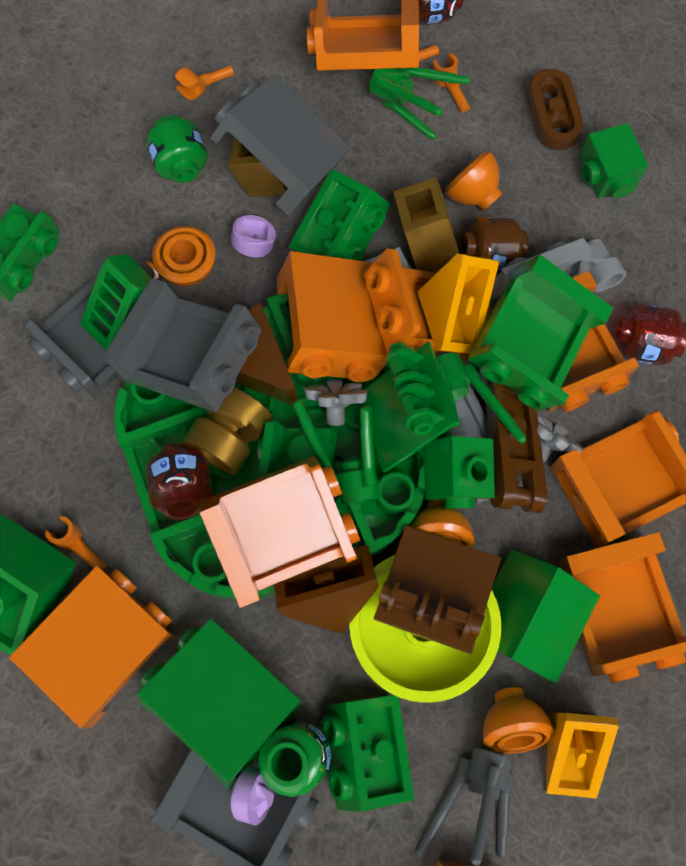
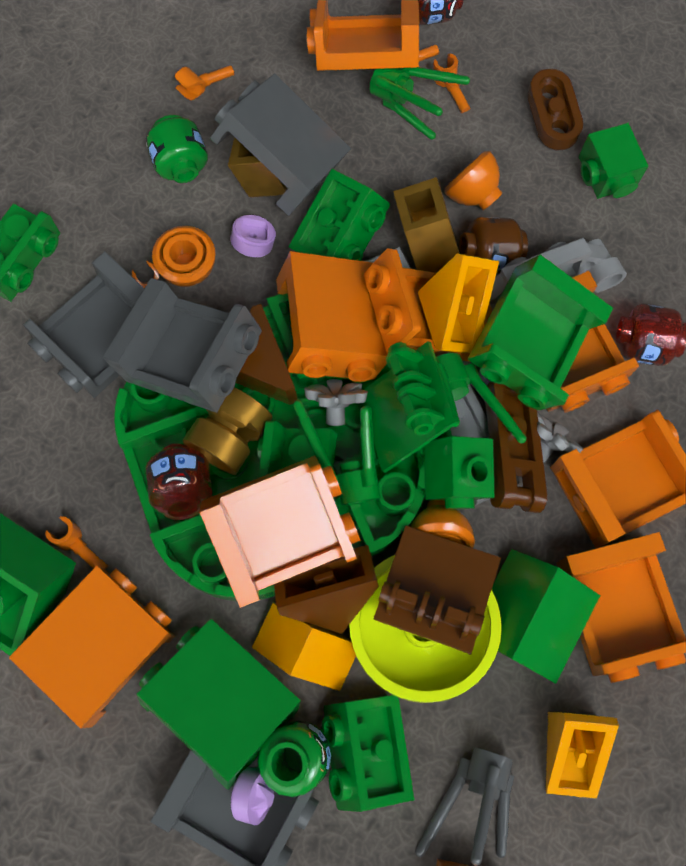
(114, 272): green slope -> none
(305, 650): none -> light orange slope
(515, 723): orange brick -> none

